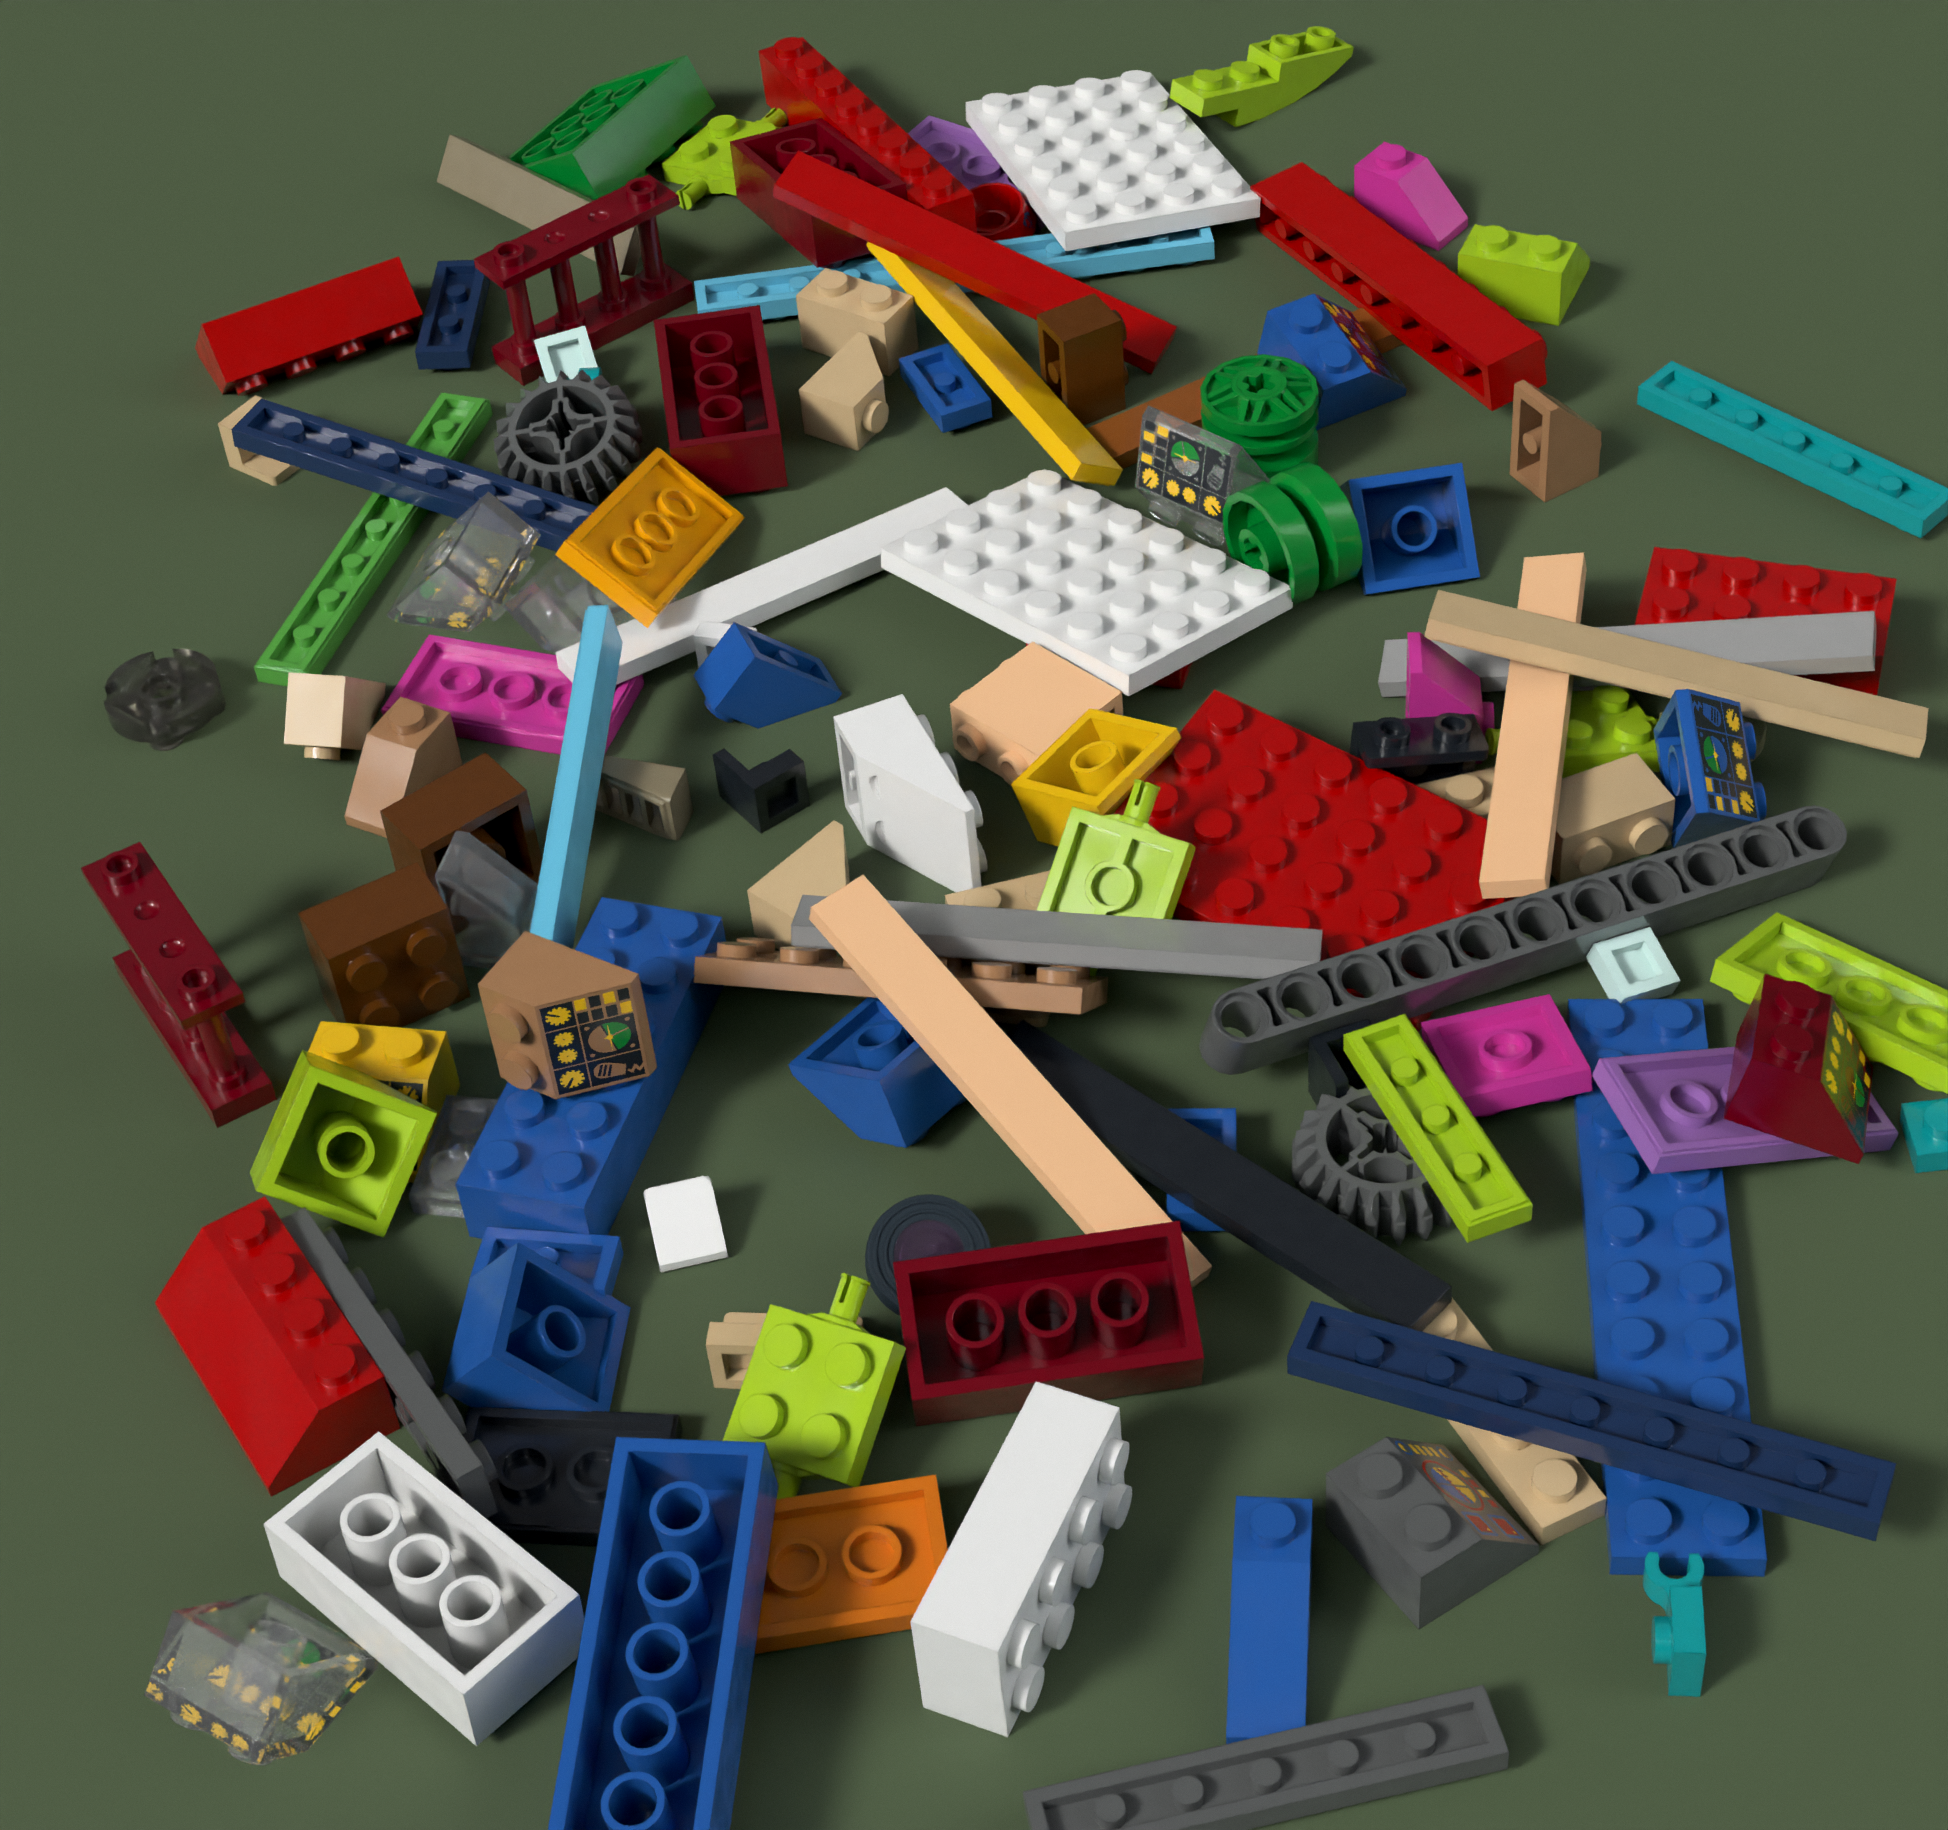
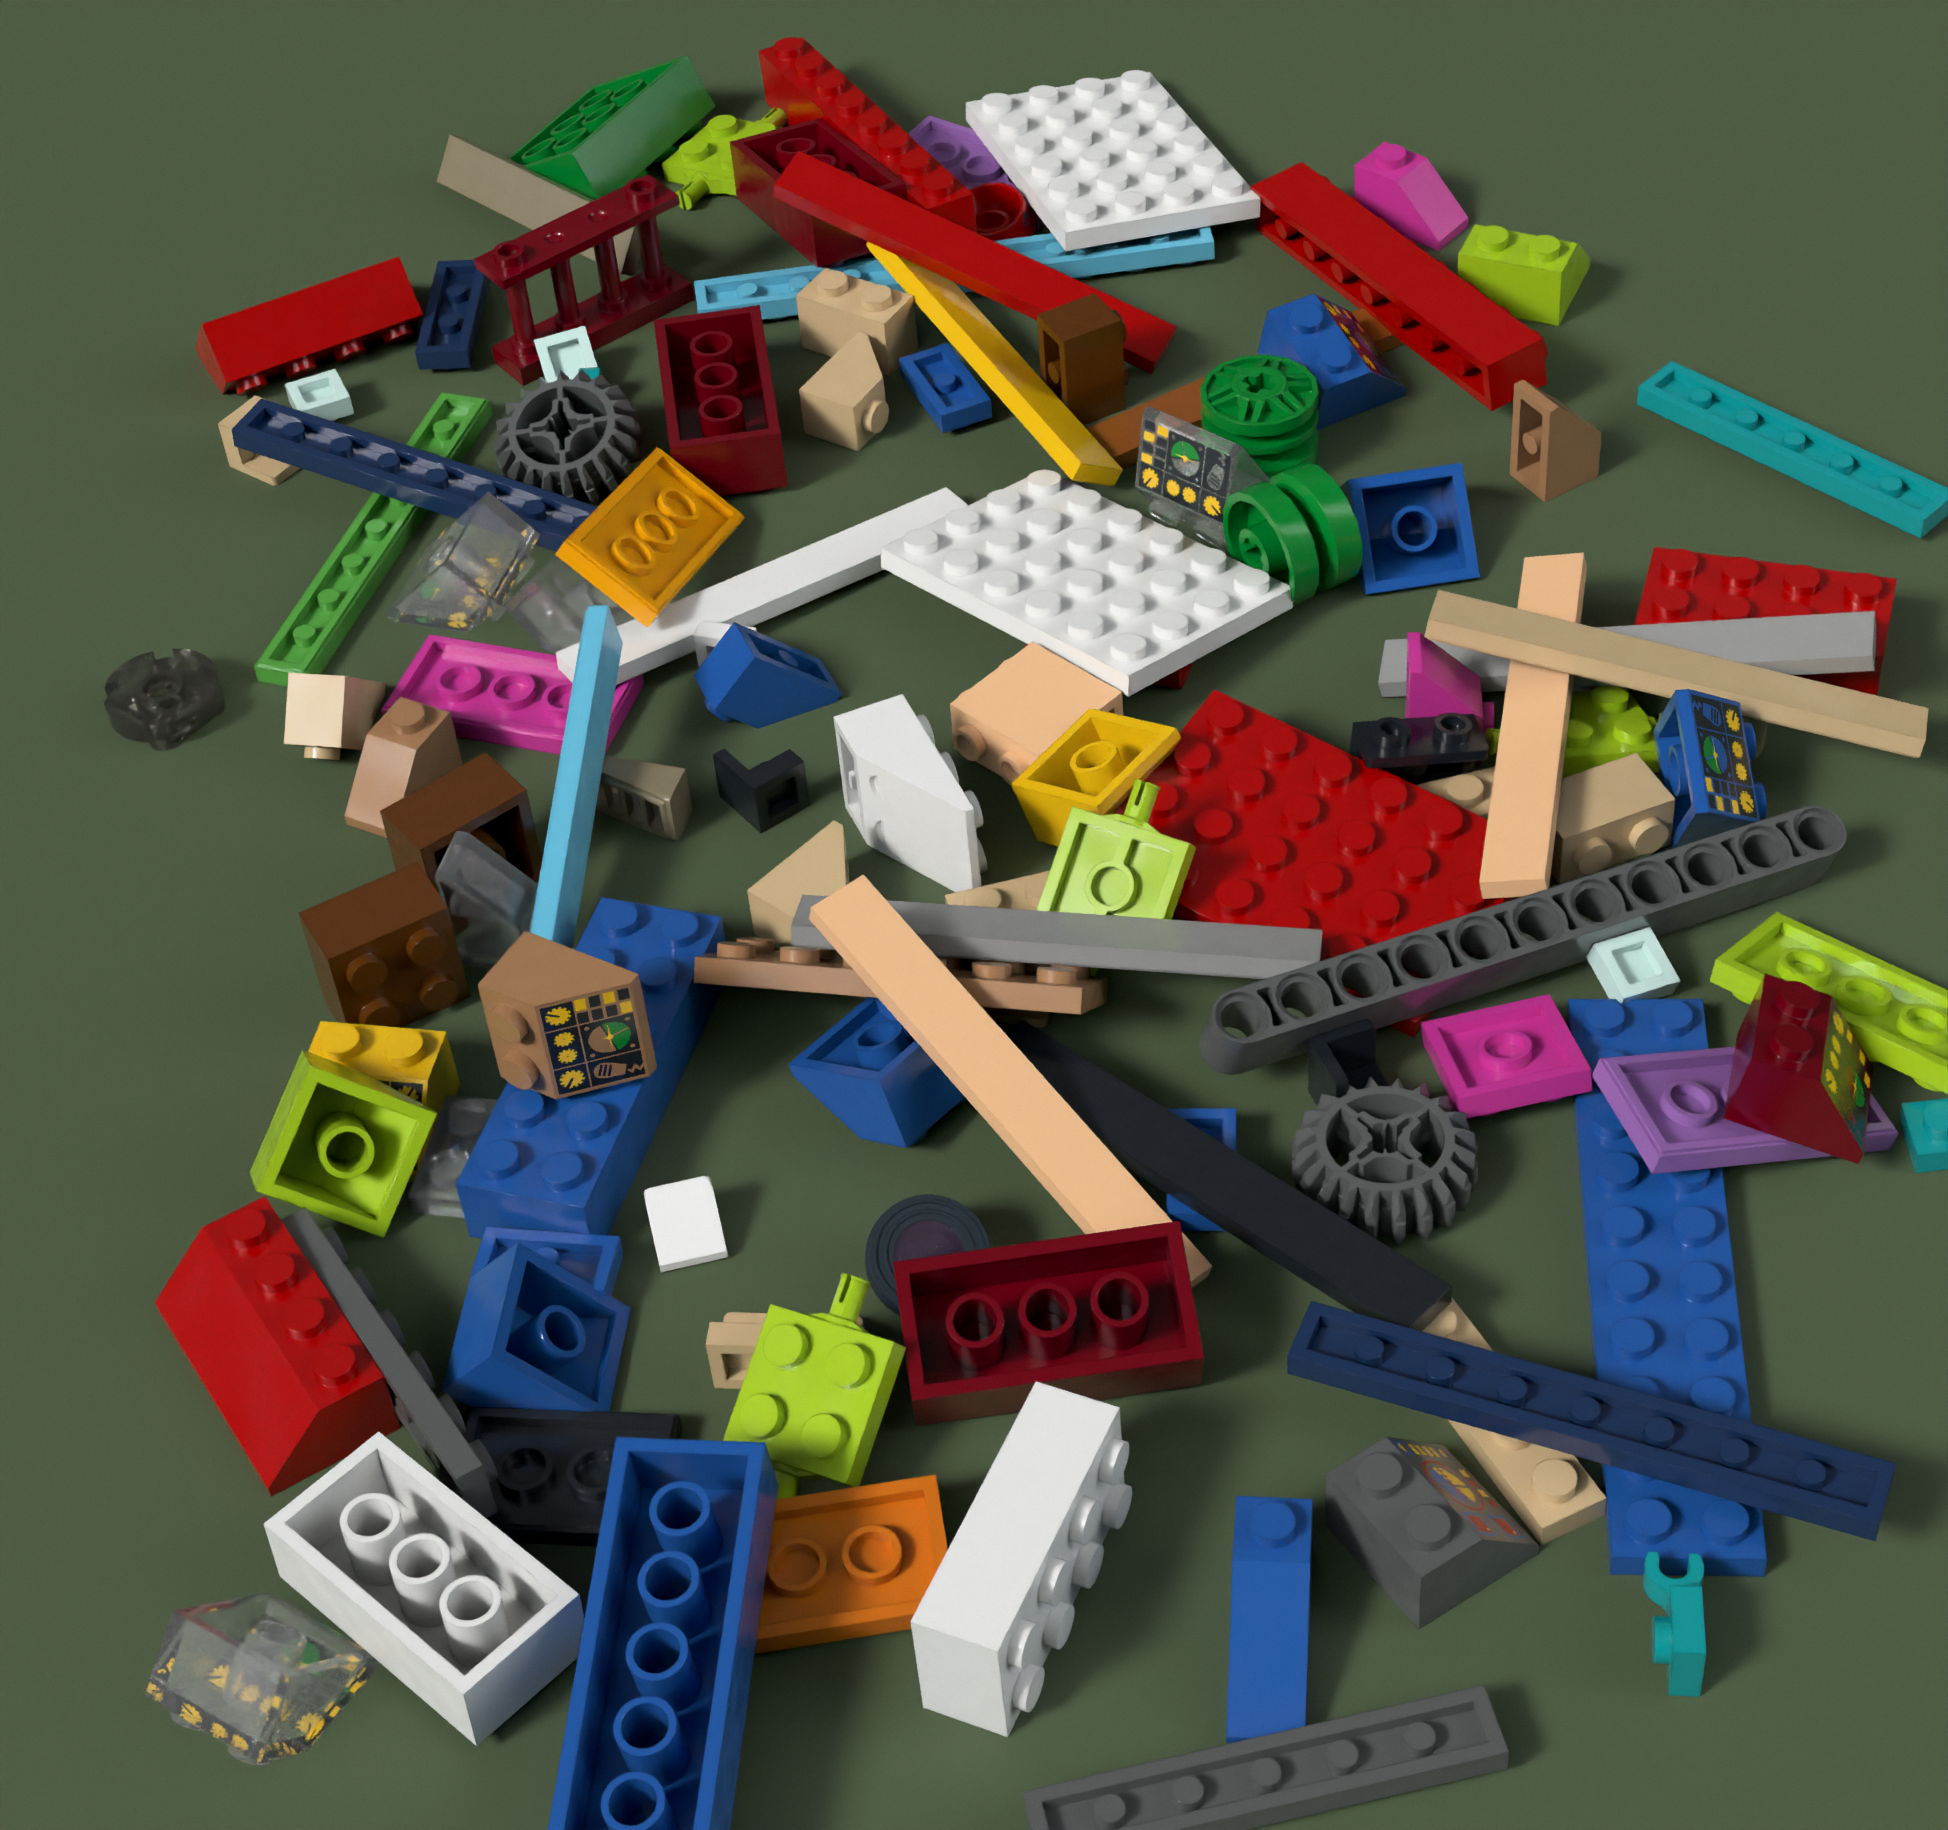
(179, 984): dark red fence -> none
(320, 396): none -> light aqua plate
(1269, 80): lime slope -> none
(1437, 1128): lime tile -> none

